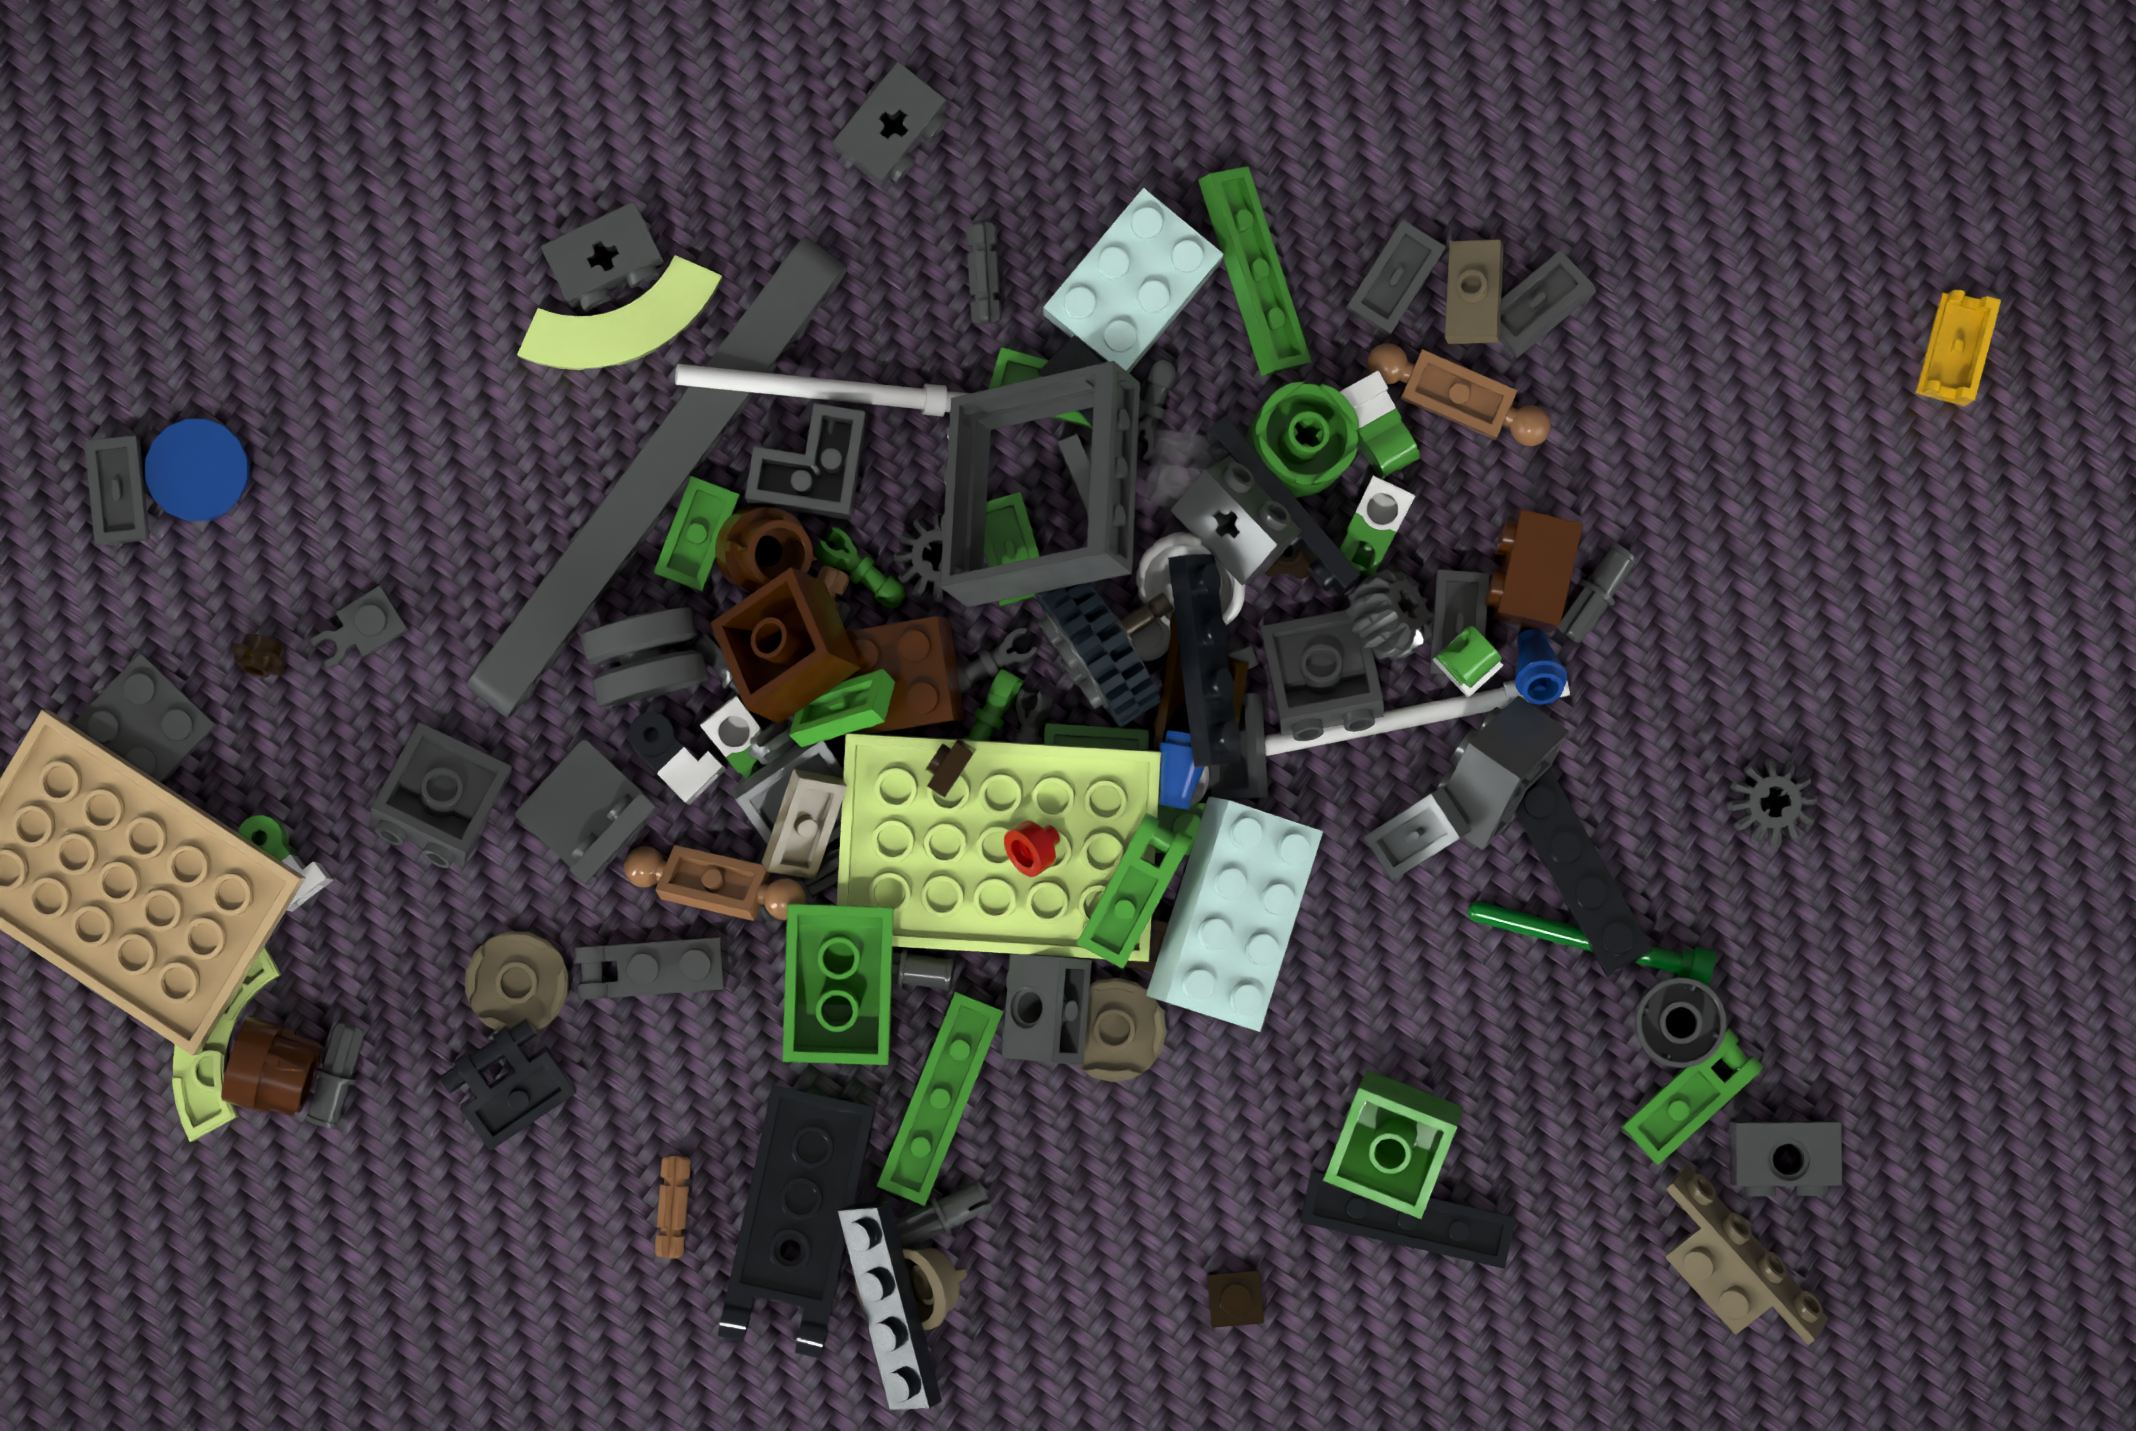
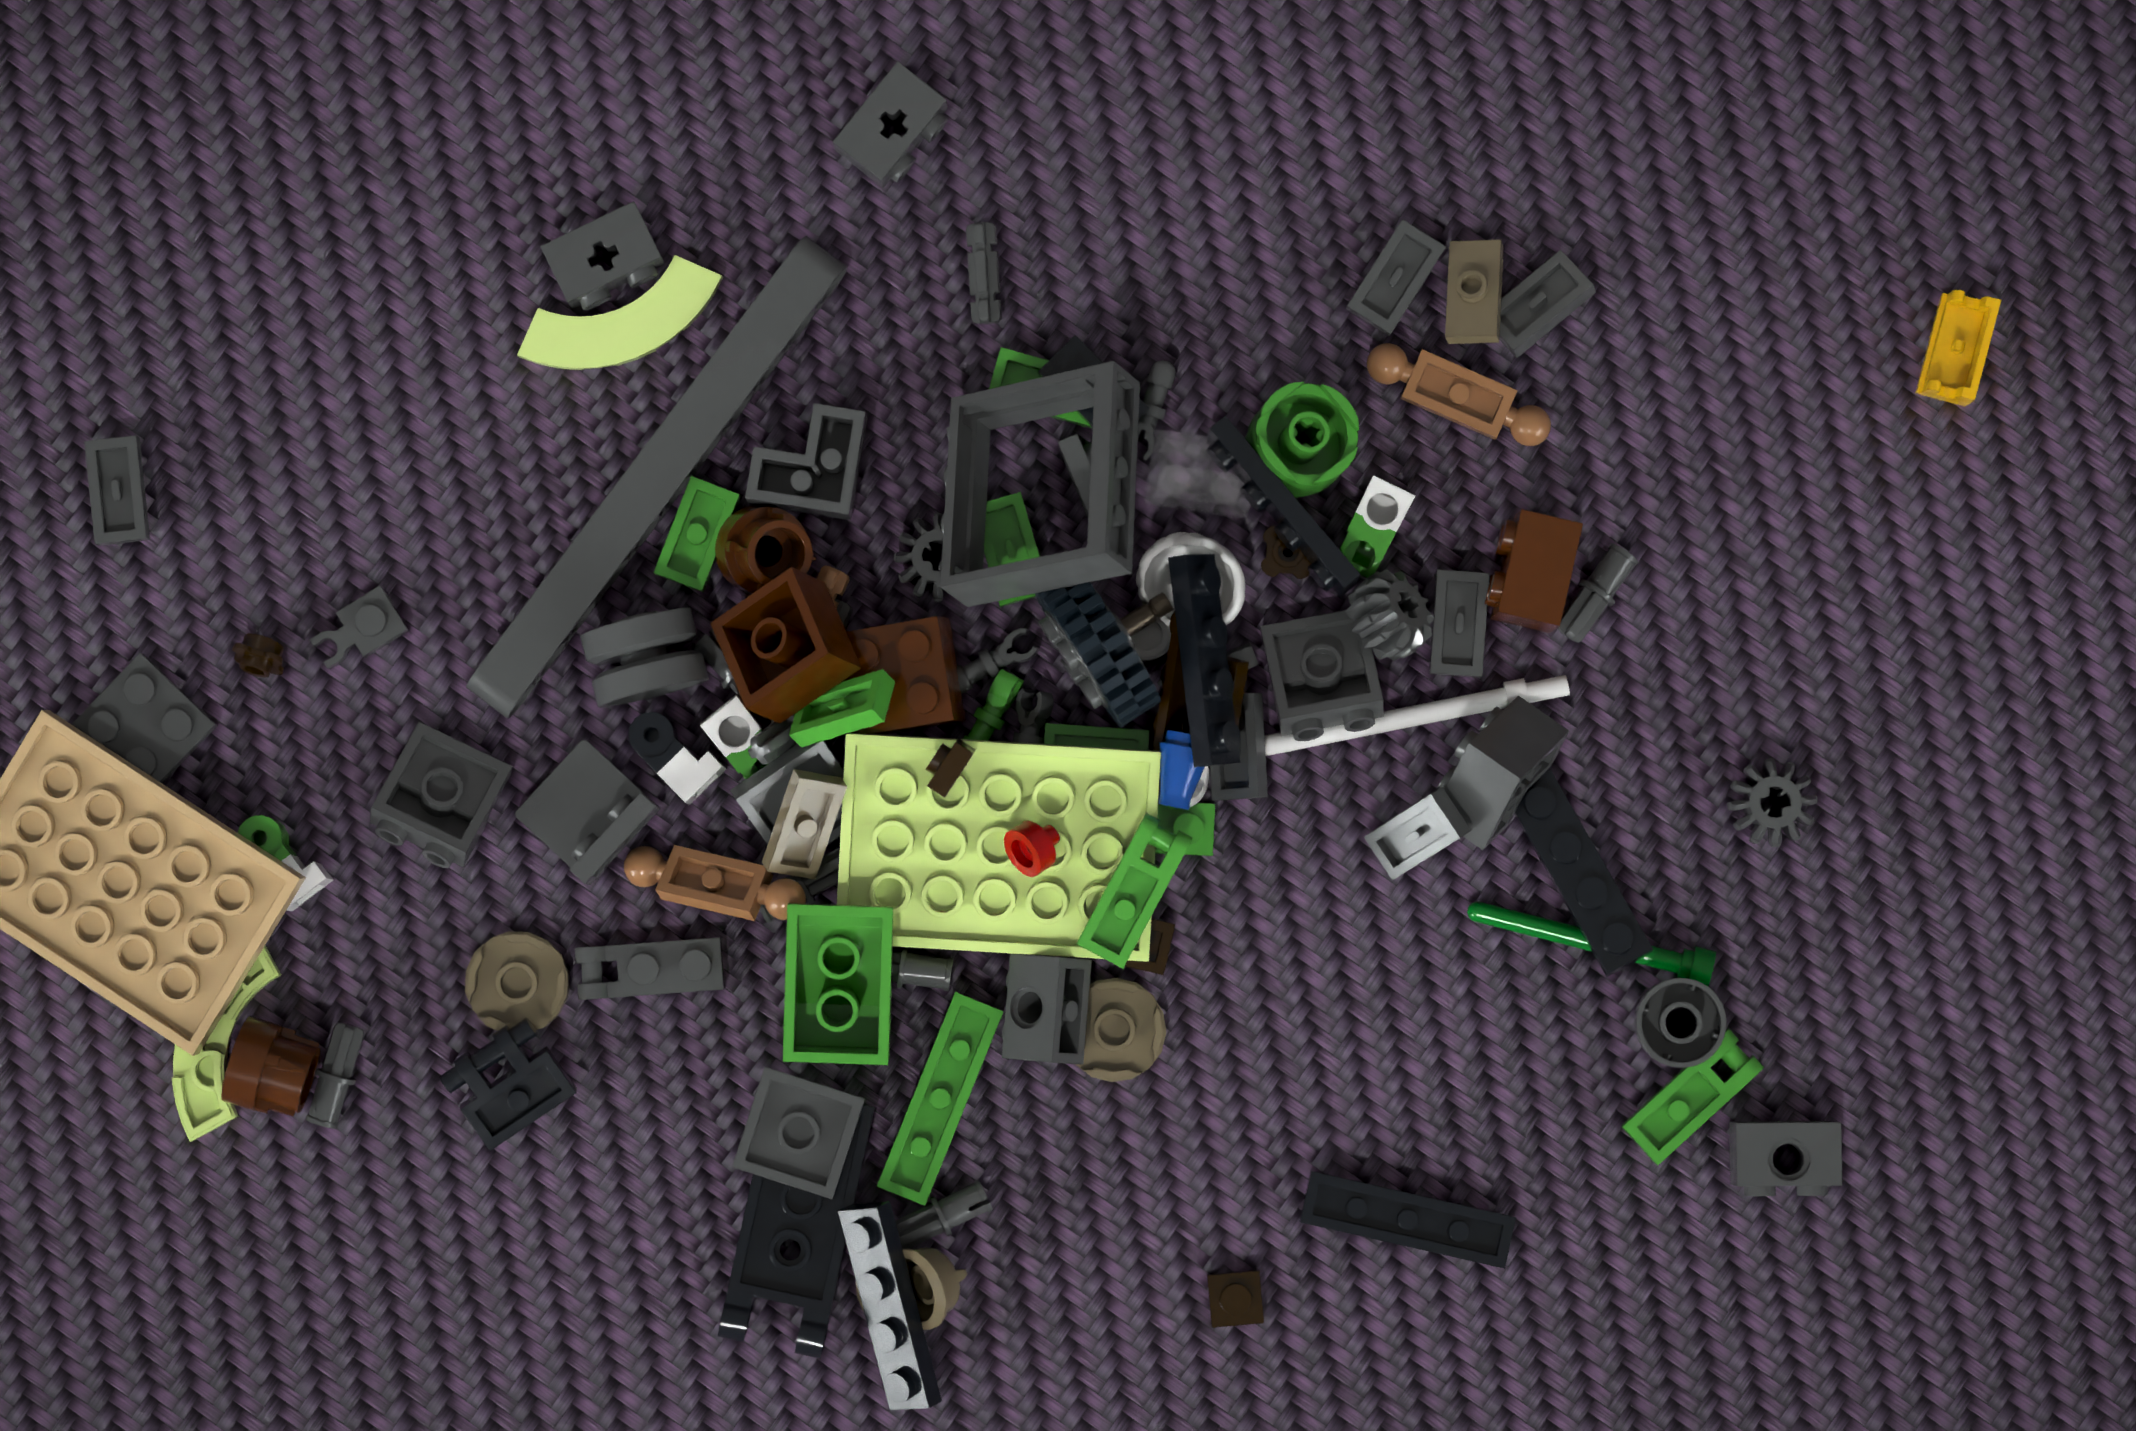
(197, 470): blue tile -> none
(672, 1206): medium nougat axle -> none
(798, 1132): none -> dark grey plate
(887, 590): bright green piece -> none
(932, 399): white bar -> none
(1133, 282): light aqua brick -> none
(1234, 913): light aqua brick -> none
(1236, 519): dark grey brick -> none
(1254, 270): bright green plate -> none
(1381, 432): bright green leg -> none
(1393, 1144): bright green slope -> none
(1469, 661): bright green leg -> none
(1538, 670): blue cone -> none
(1732, 1267): dark tan bracket -> none

